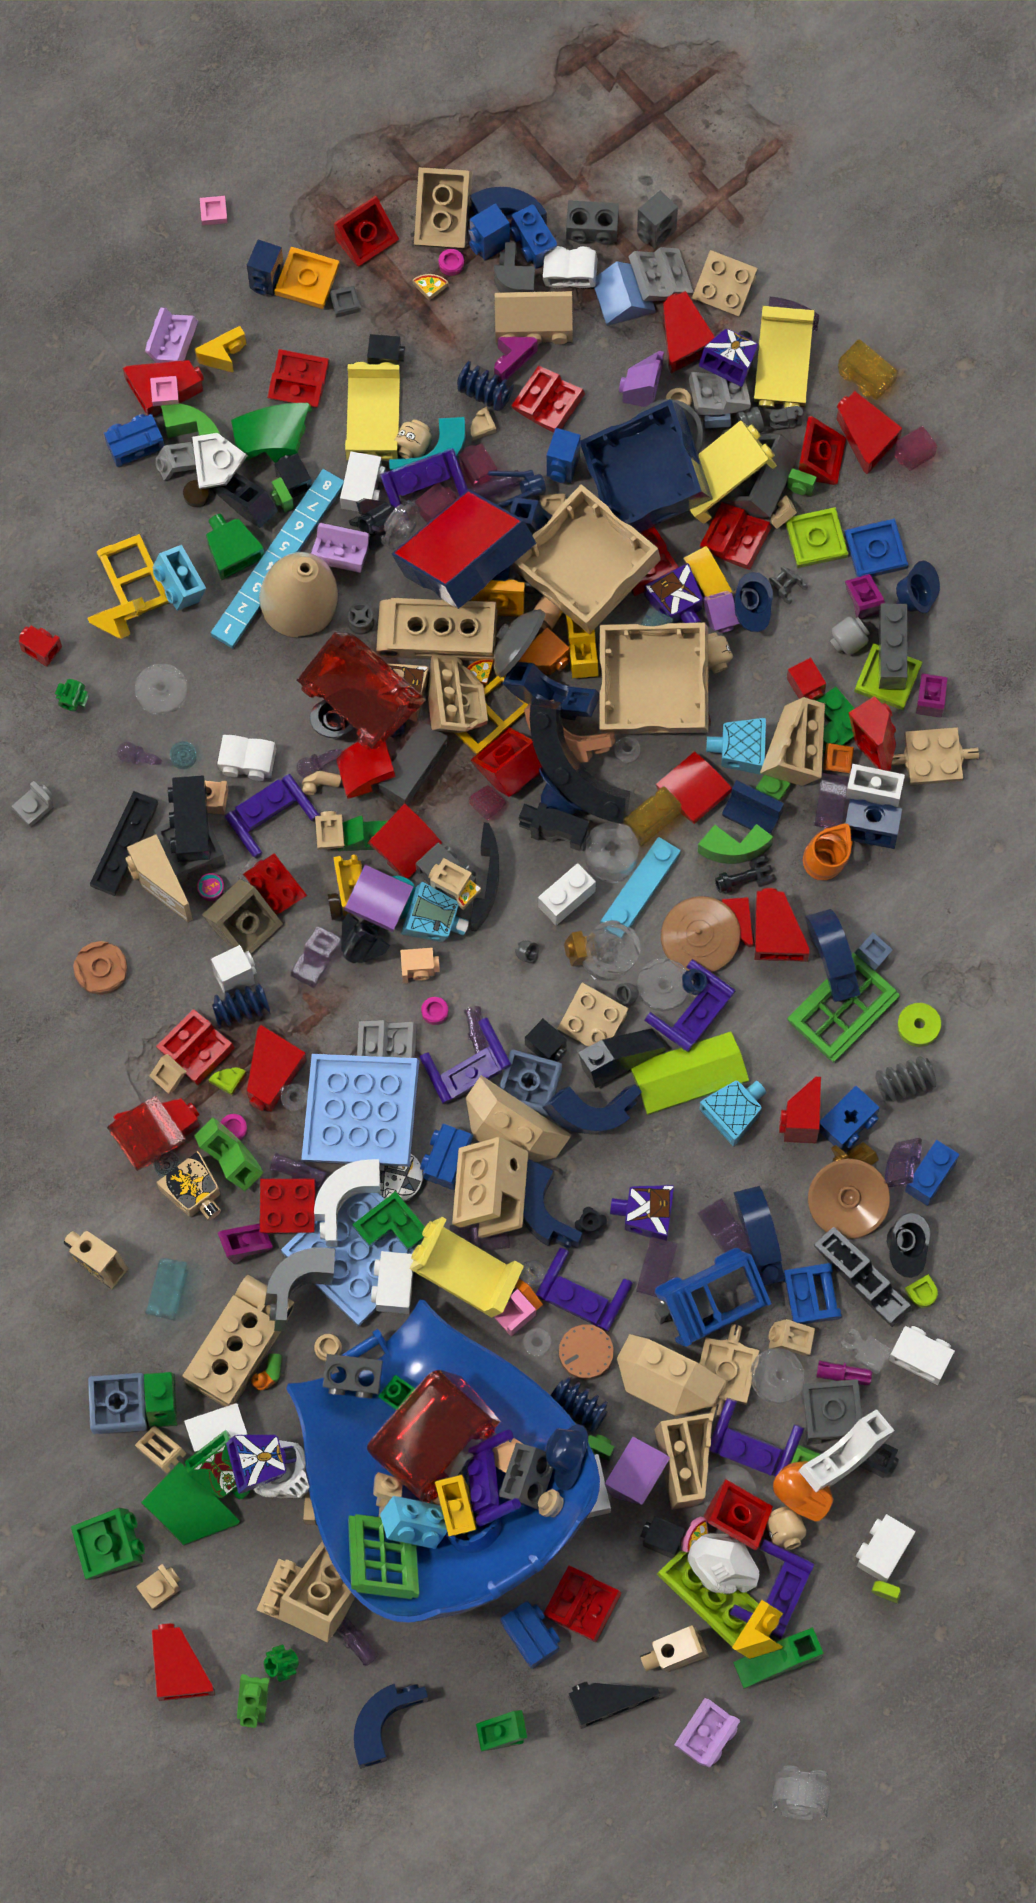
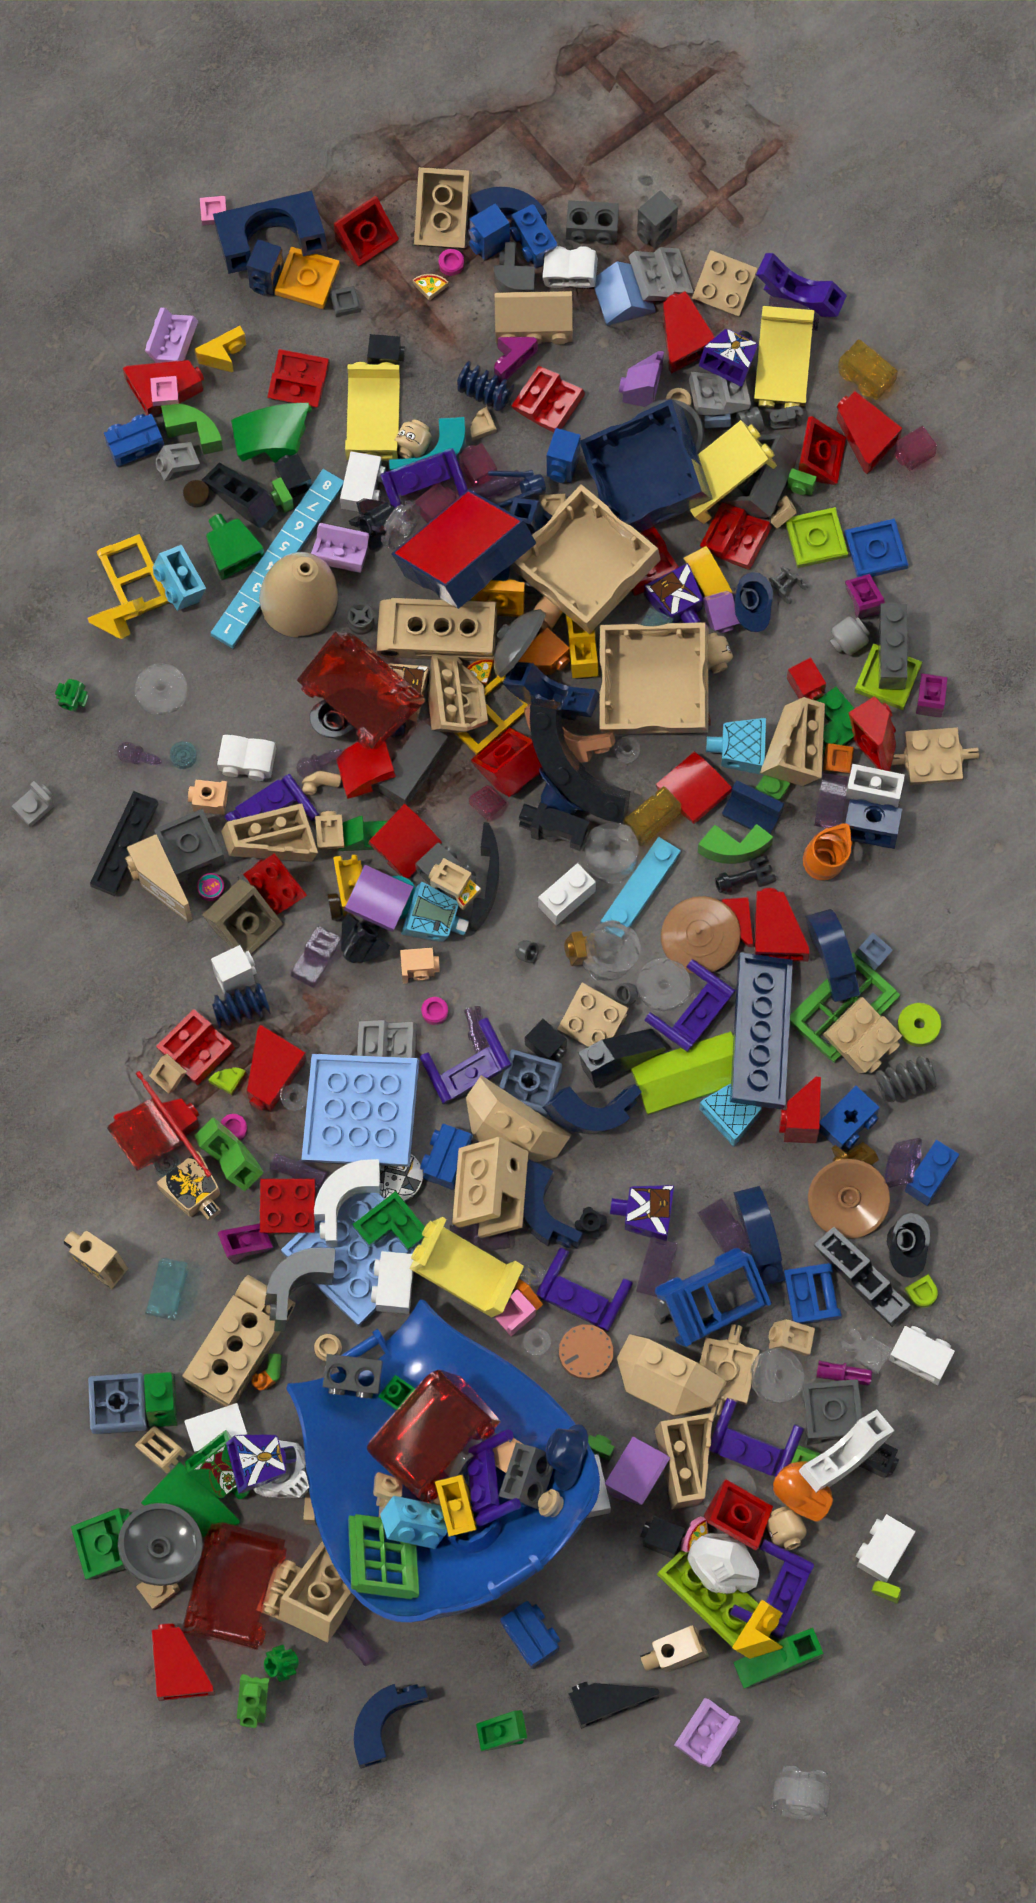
(39, 644): red brick -> none
(100, 968): nougat tile -> none
(161, 1527): none -> dark grey dish
(173, 1124): none -> red piece
(189, 818): black brick -> none
(216, 460): white plate -> none
(232, 1585): none -> clear red windscreen
(276, 831): none -> tan wedge
(293, 212): none -> dark blue arch
(580, 1404): dark blue piece -> none
(582, 1603): red slope -> none
(699, 981): dark blue plate -> none
(761, 1031): none -> plate
(781, 282): none -> dark purple arch
(863, 1036): none -> tan plate
(919, 588): dark blue piece -> none

